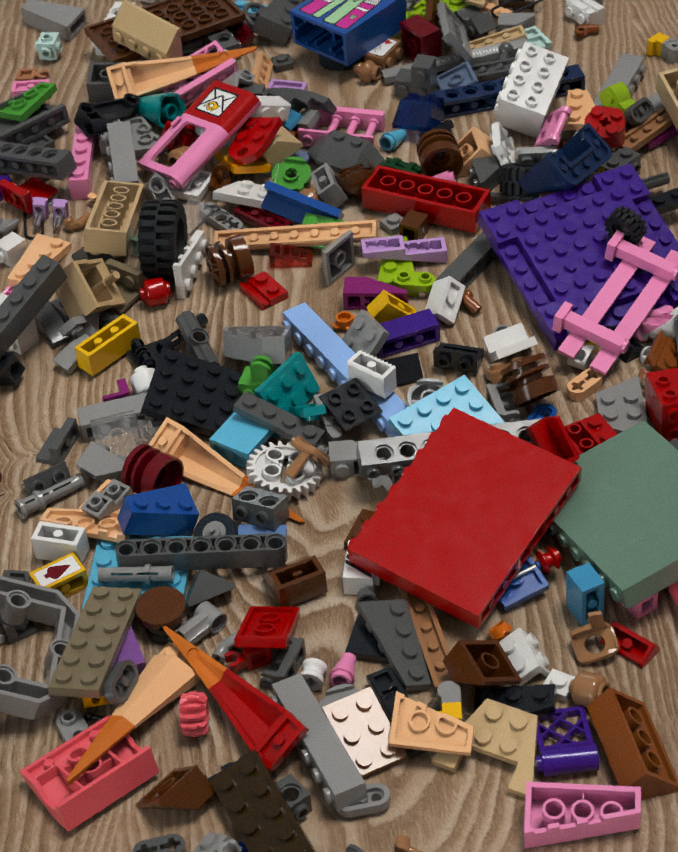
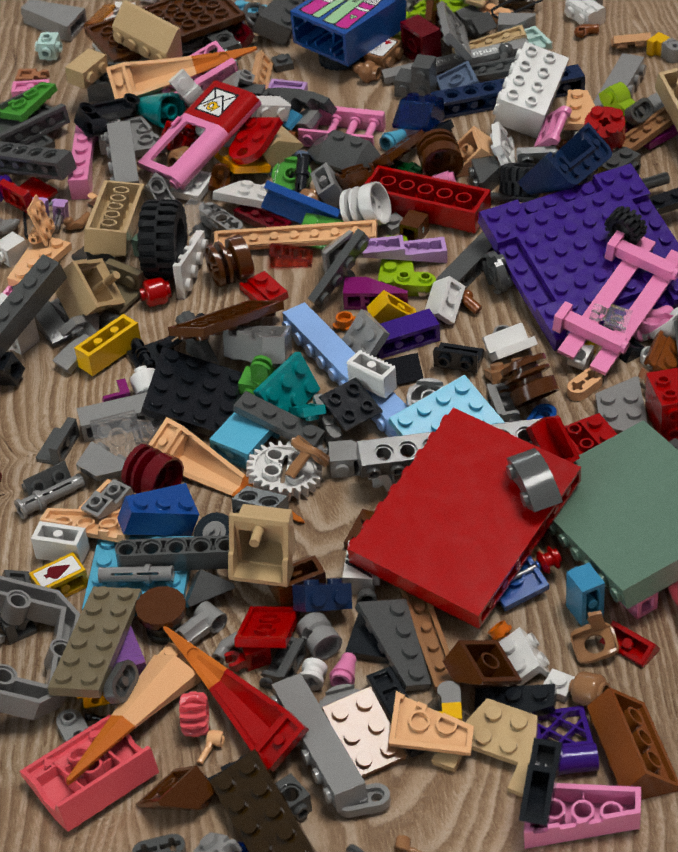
(43, 225): none -> light nougat hinge
(86, 68): none -> tan brick
(101, 14): none -> clear orange piece
(186, 87): none -> white brick
(206, 225): none -> dark grey wheel
(214, 738): none -> light nougat hand
(225, 319): none -> reddish brown plate
(261, 545): none -> tan piece
(301, 173): none -> black pin
(319, 635): none -> light grey wheel
(322, 596): none -> dark blue brick
(339, 269): none -> dark grey plate
(366, 203): none -> white wheel
(398, 150): none -> reddish brown plate
(496, 273): none -> dark grey plate
(534, 480): none -> dark grey brick
(541, 781): none -> black slope
(614, 317): none -> clear plate
(624, 41): none -> light nougat plate

